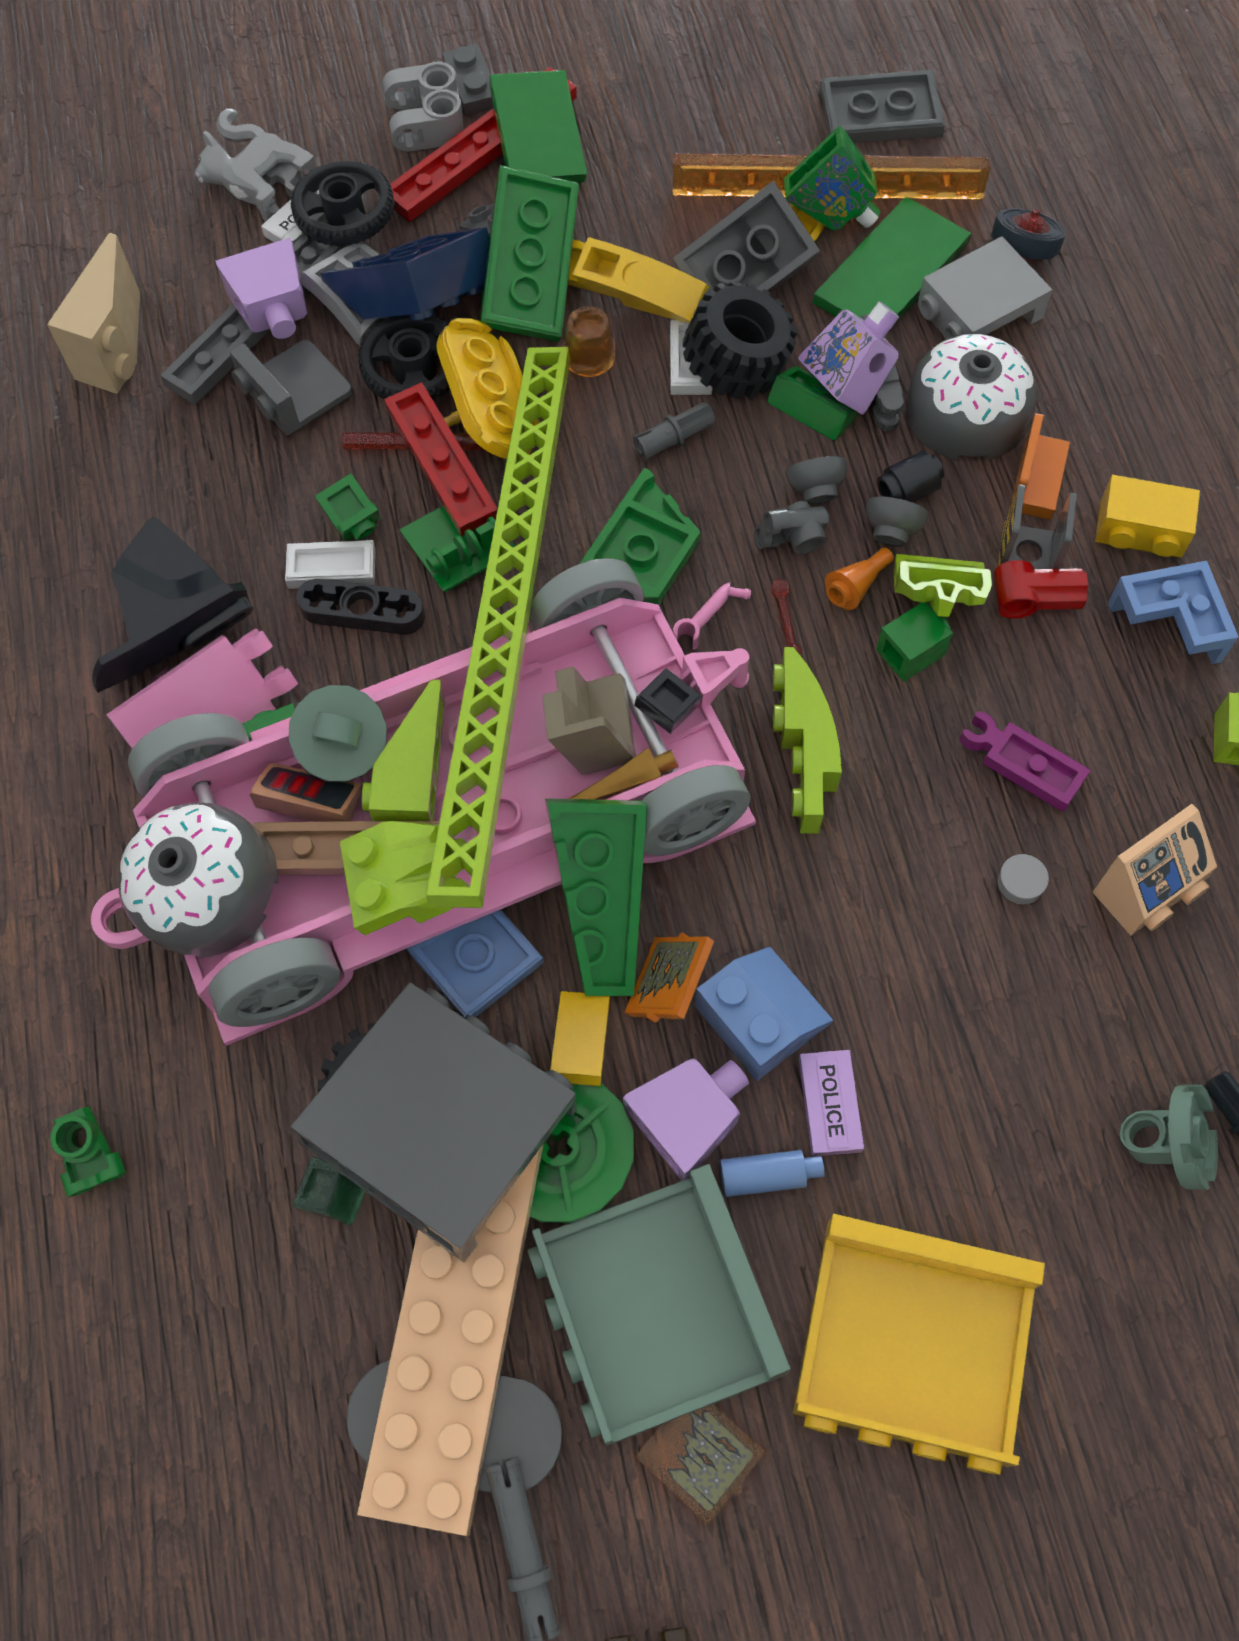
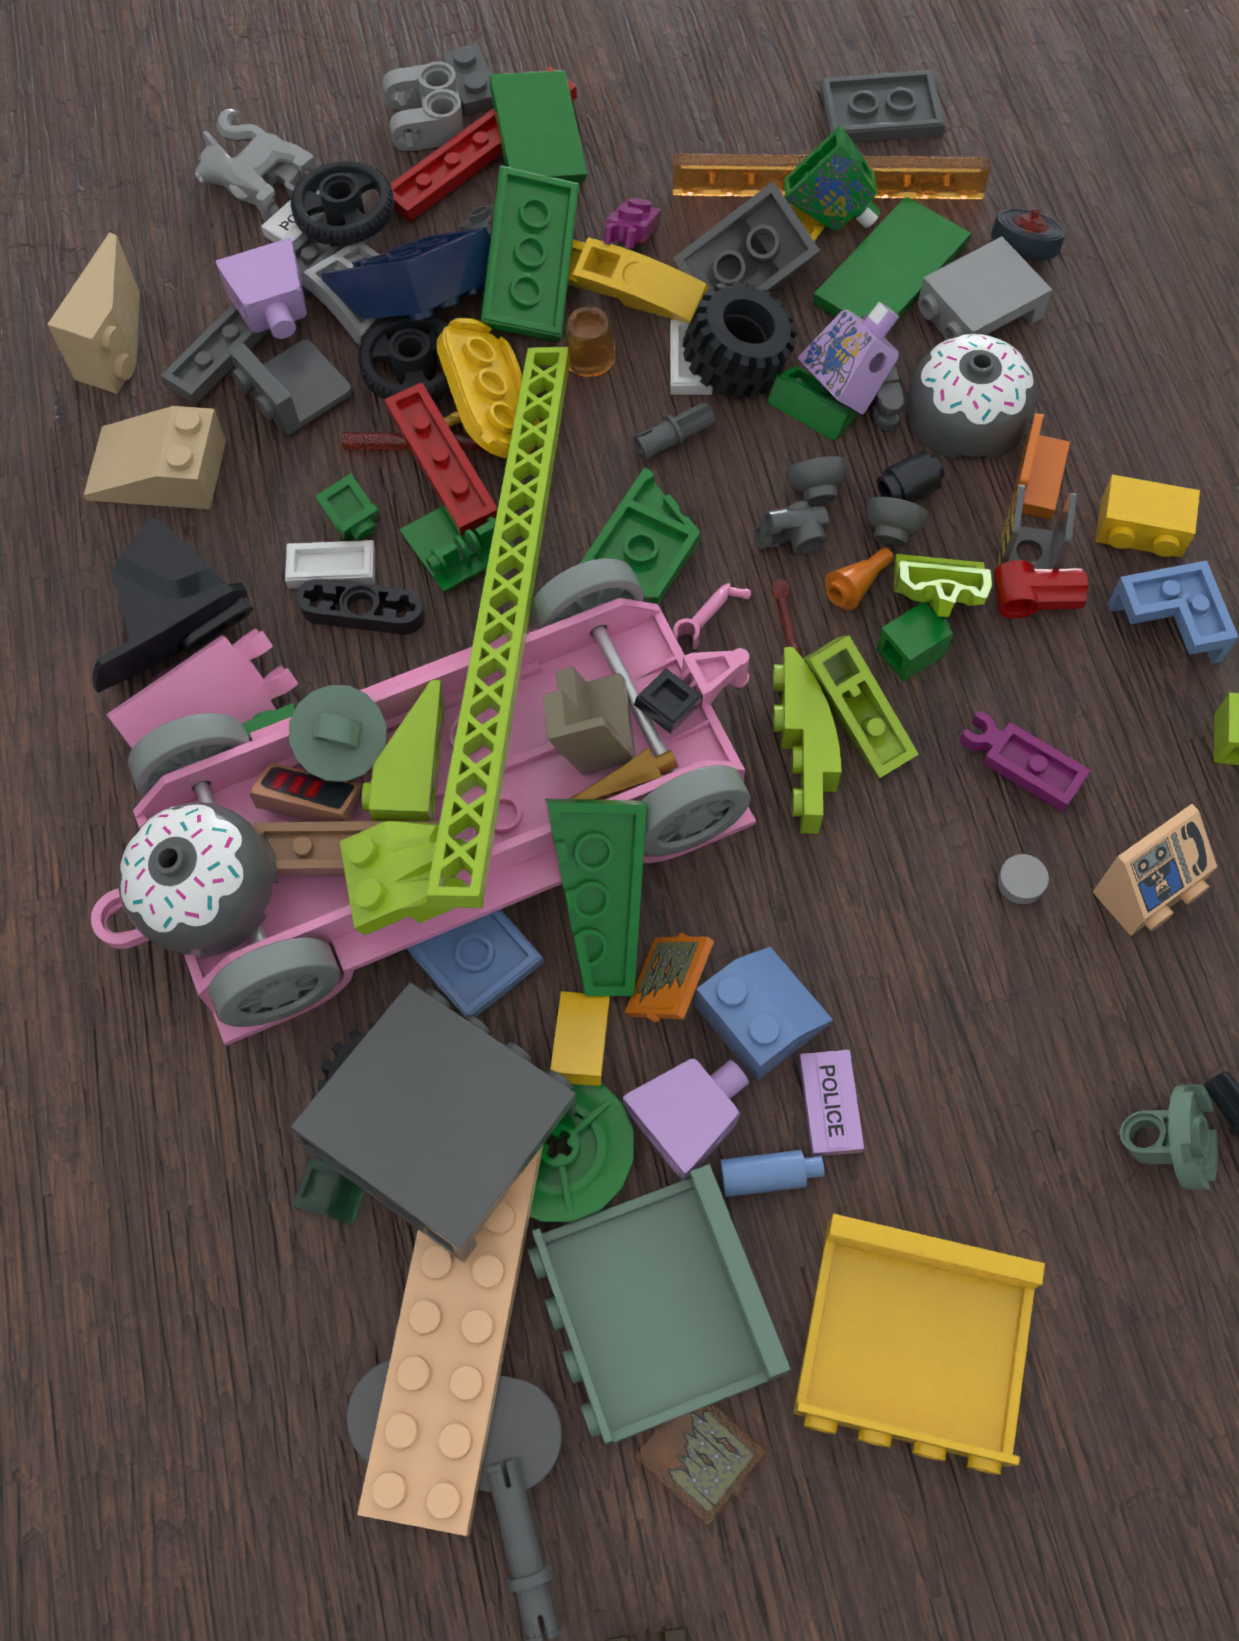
(86, 1165): green plate -> none
(159, 459): none -> tan slope
(632, 222): none -> magenta plate
(860, 705): none -> lime slope

